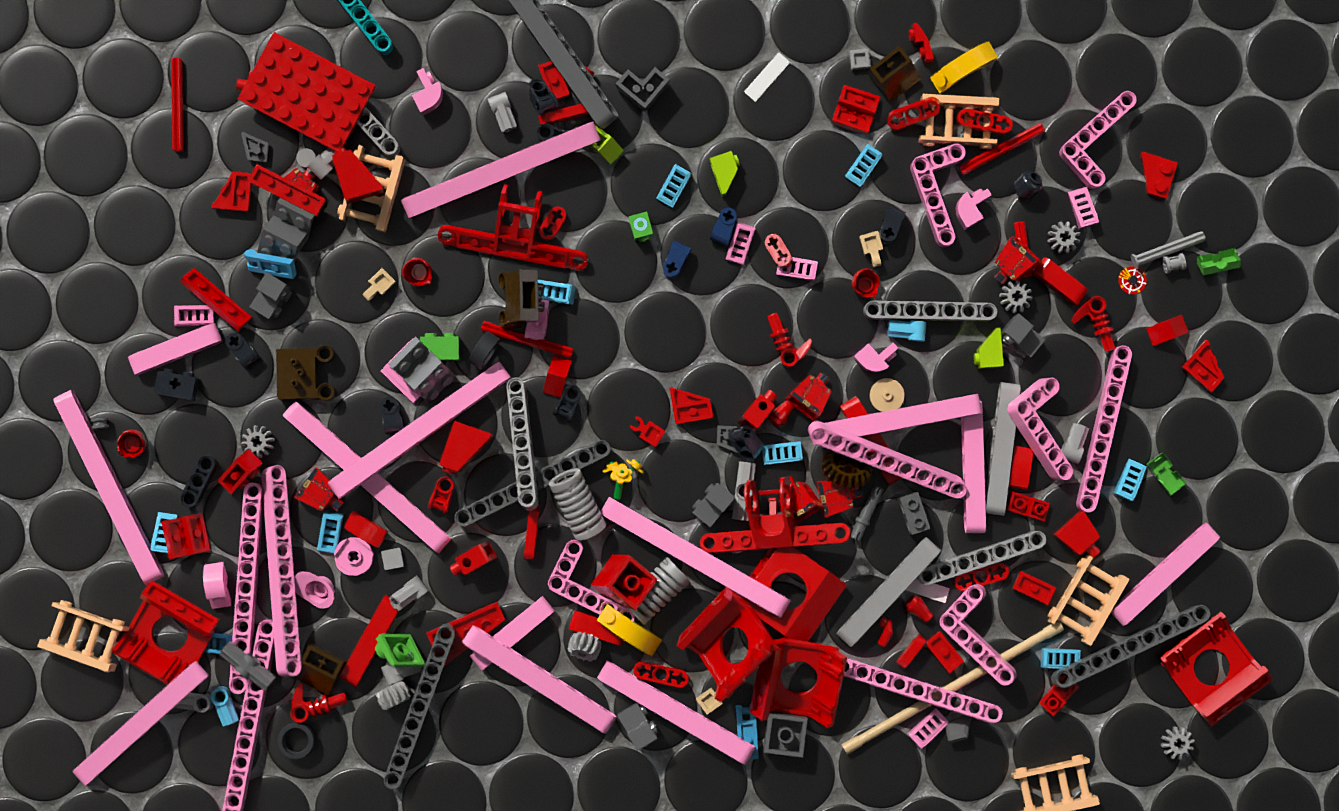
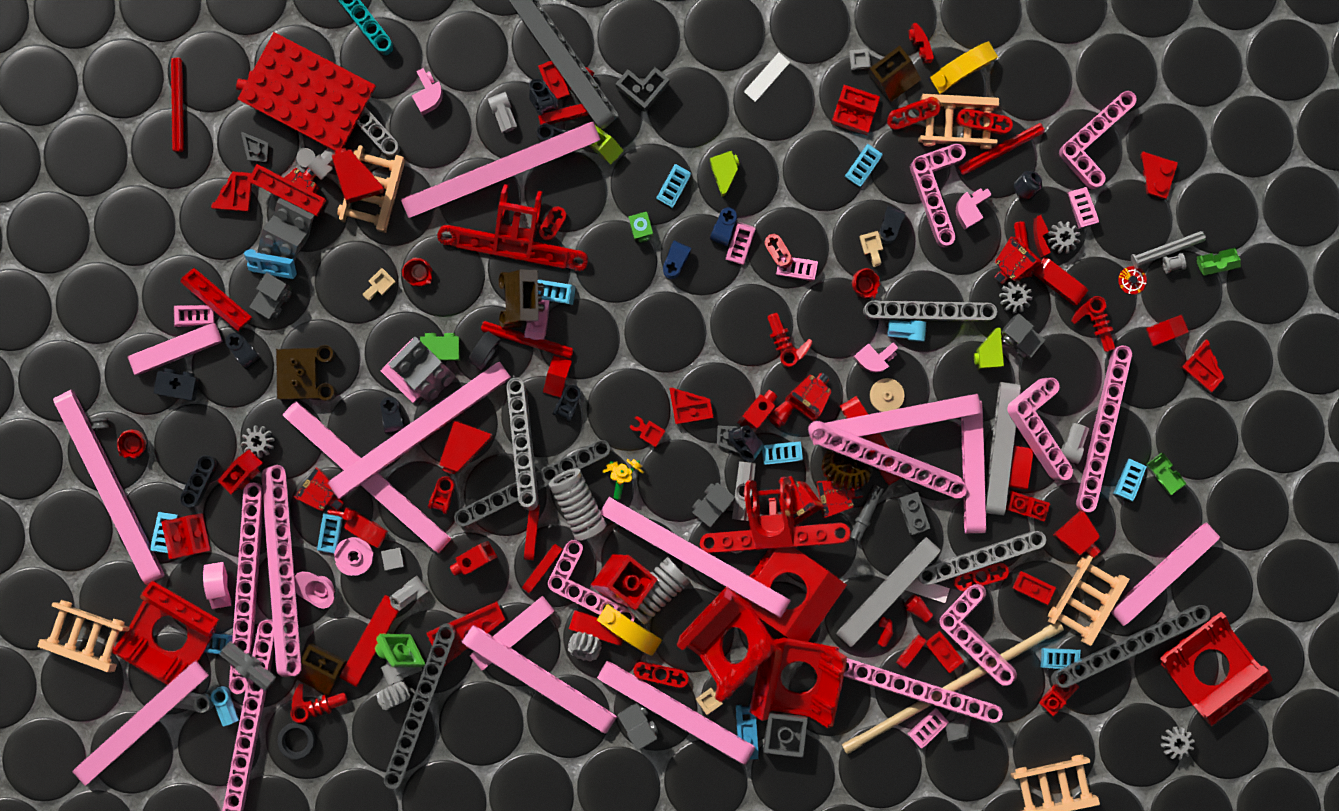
(347, 515): none -> red hand
(542, 568): none -> red beam
(1040, 229): none -> red slope

